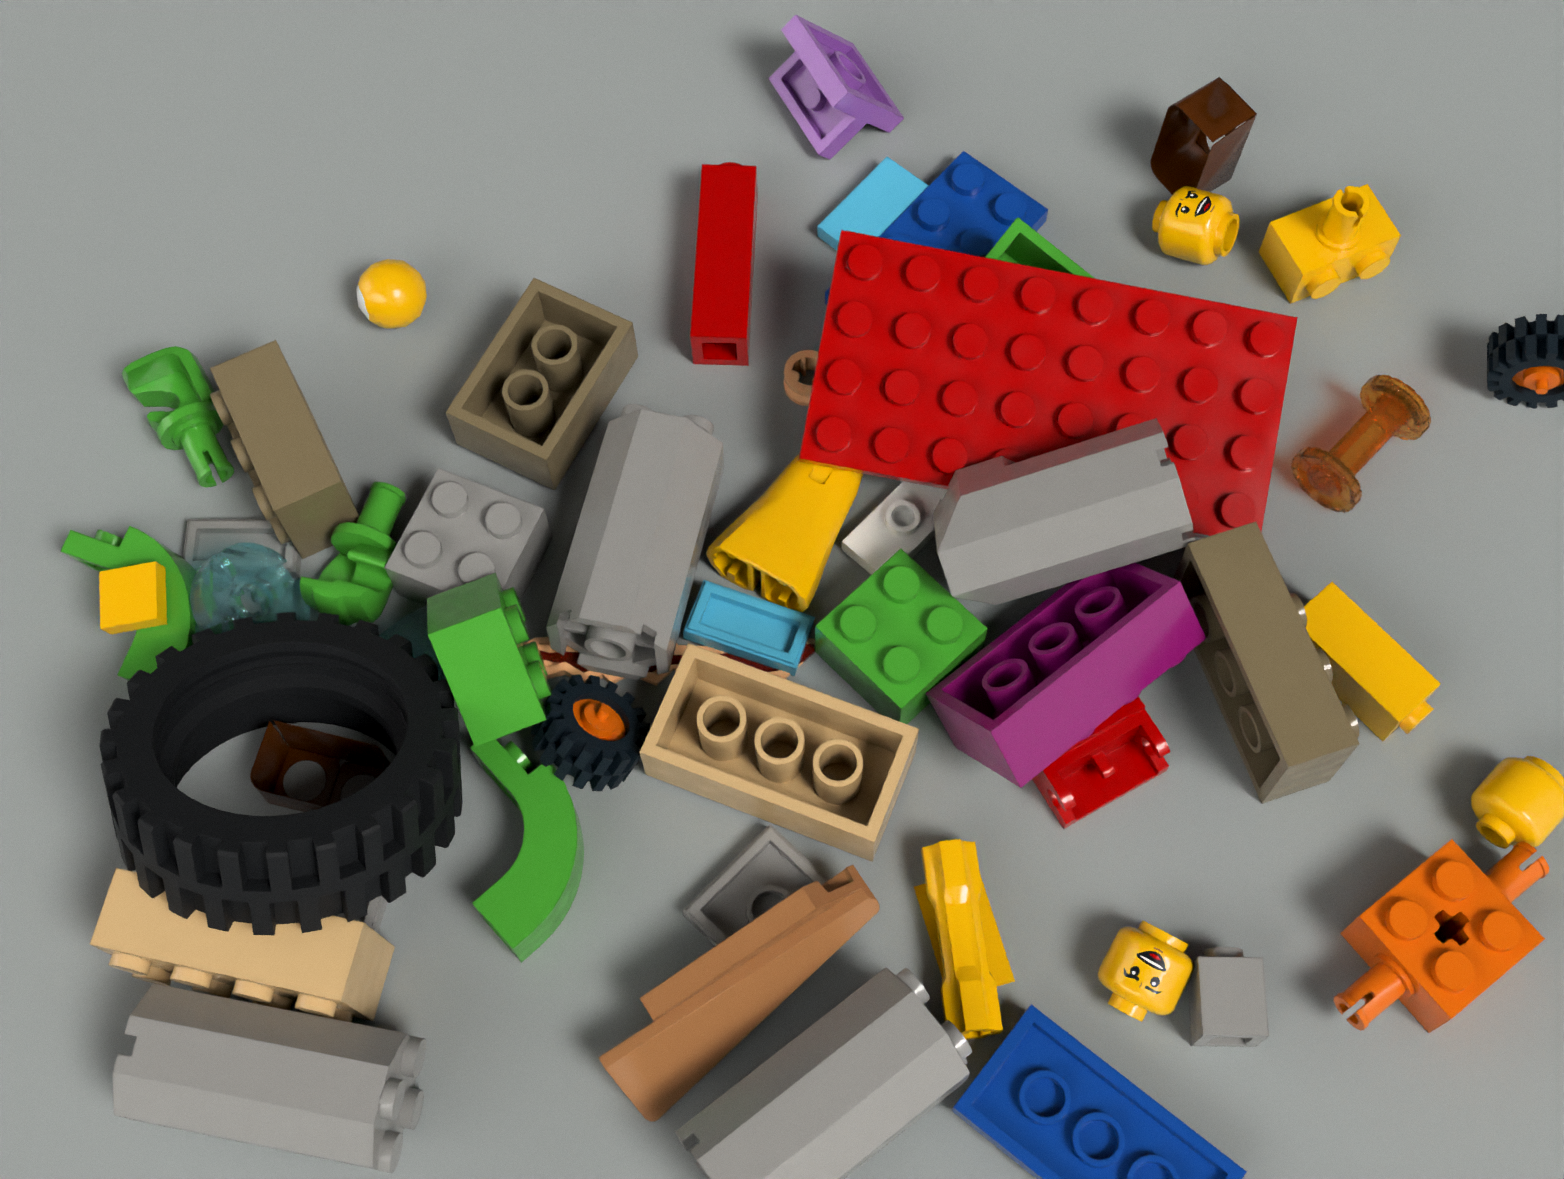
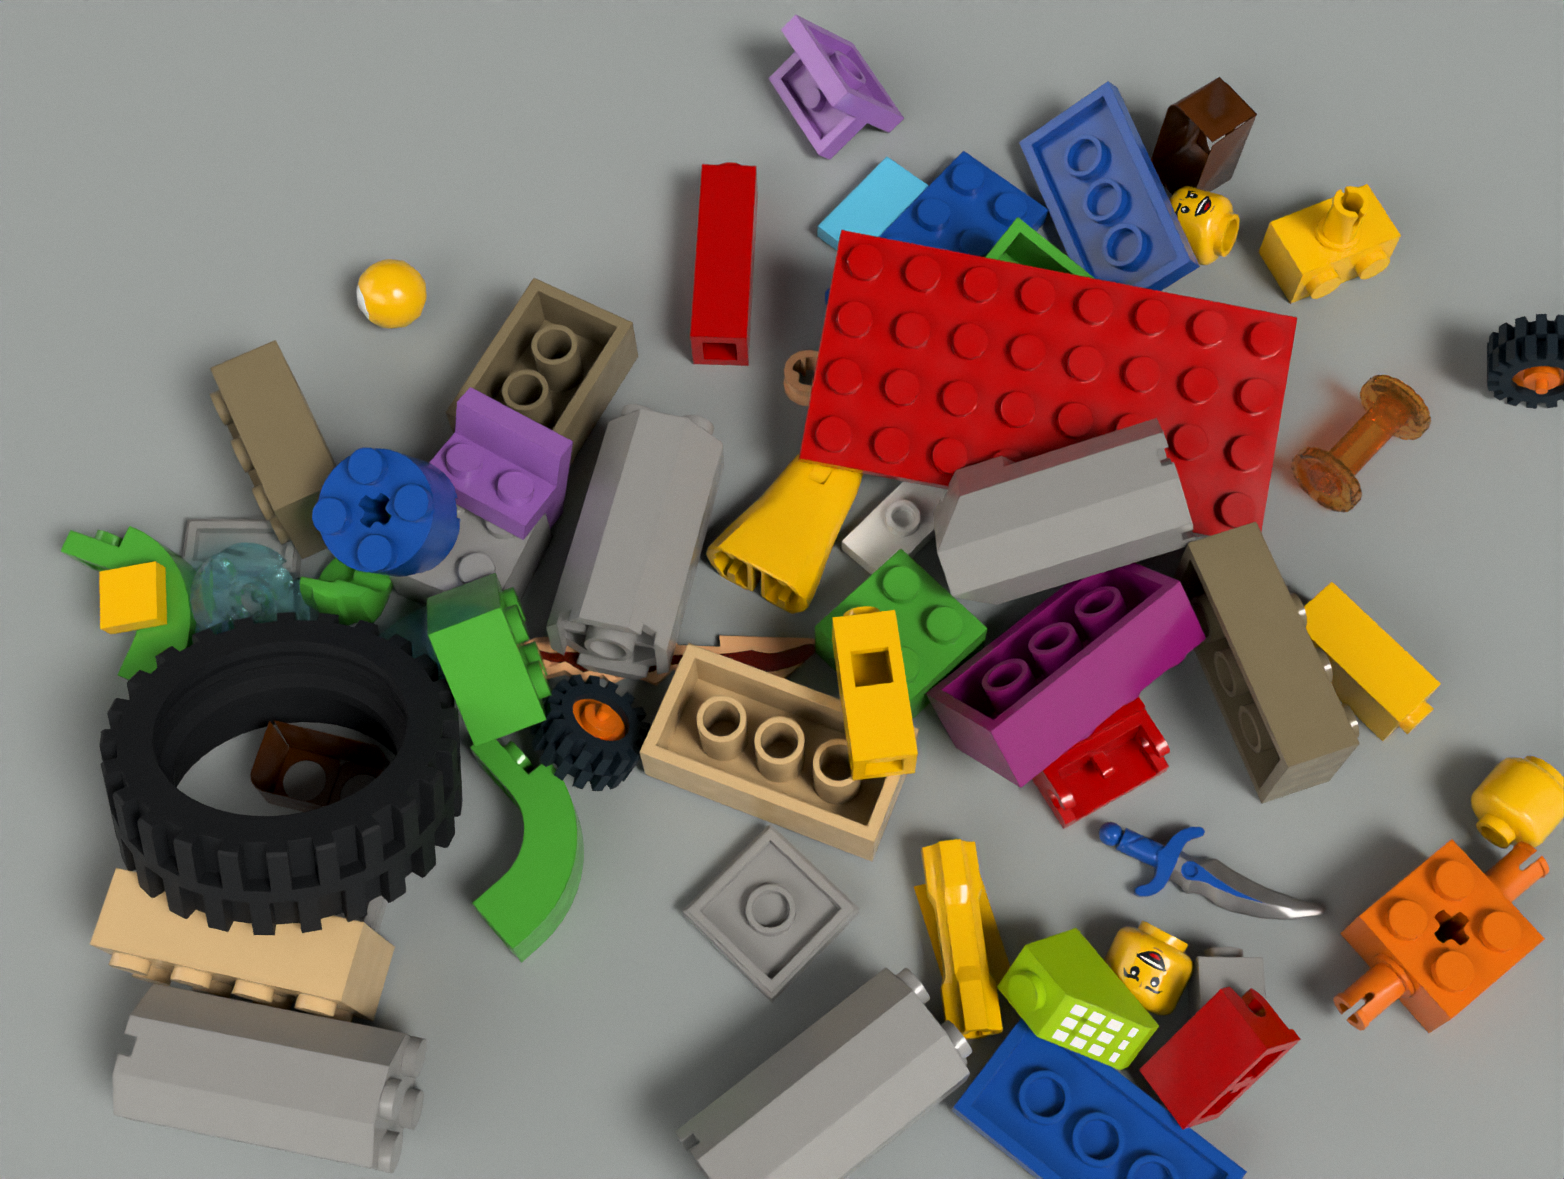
(178, 381): bright green piece -> none
(356, 509): none -> blue brick
(505, 465): none -> medium lavender bracket
(733, 989): medium nougat wedge -> none
(748, 627): medium azure tile -> none
(873, 693): none -> yellow brick
(1077, 1000): none -> lime slope
(1108, 194): none -> blue plate
(1203, 876): none -> piece
(1218, 1056): none -> red hinge

